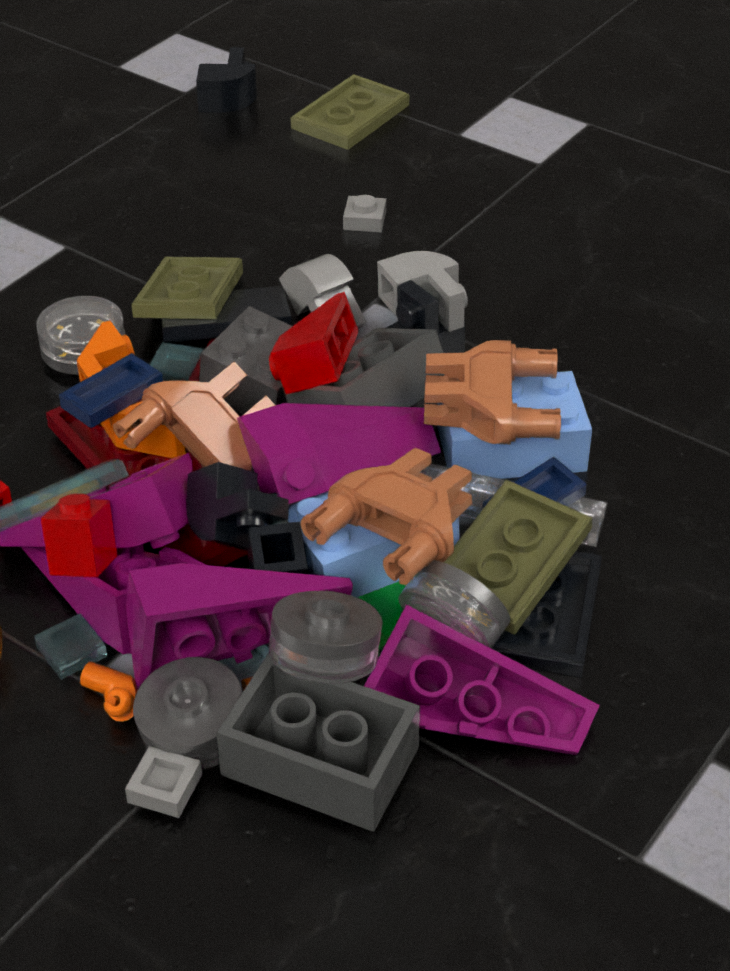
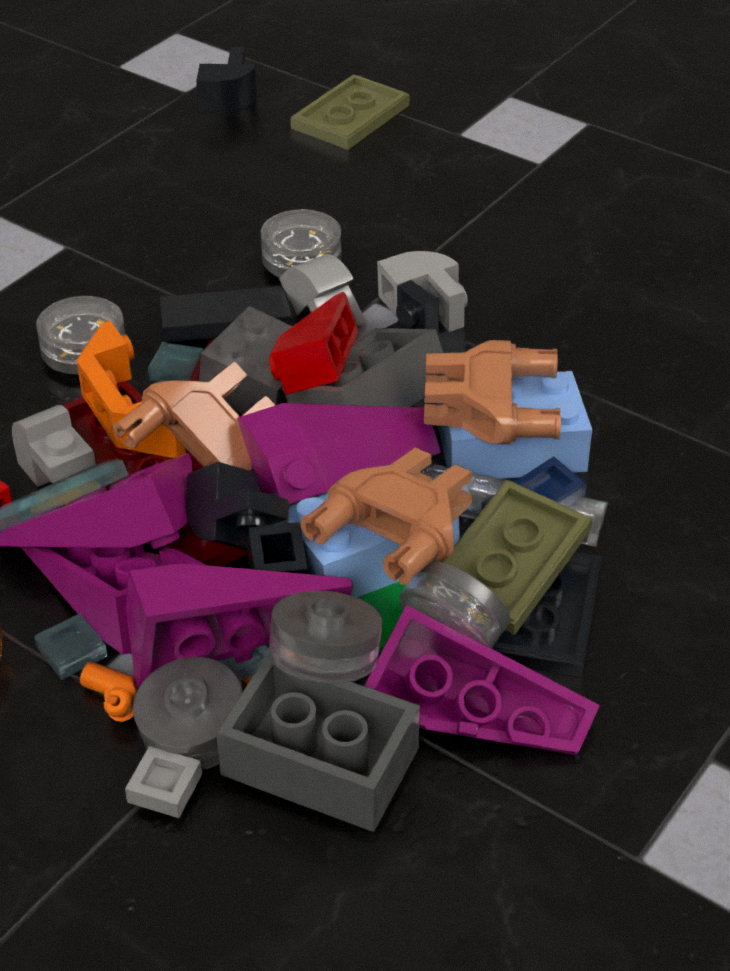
(50, 446): none -> light grey brick
(79, 536): red brick -> none
(109, 390): dark blue tile -> none
(188, 288): olive tile -> none
(297, 238): none -> clear piece
(364, 213): light grey plate -> none

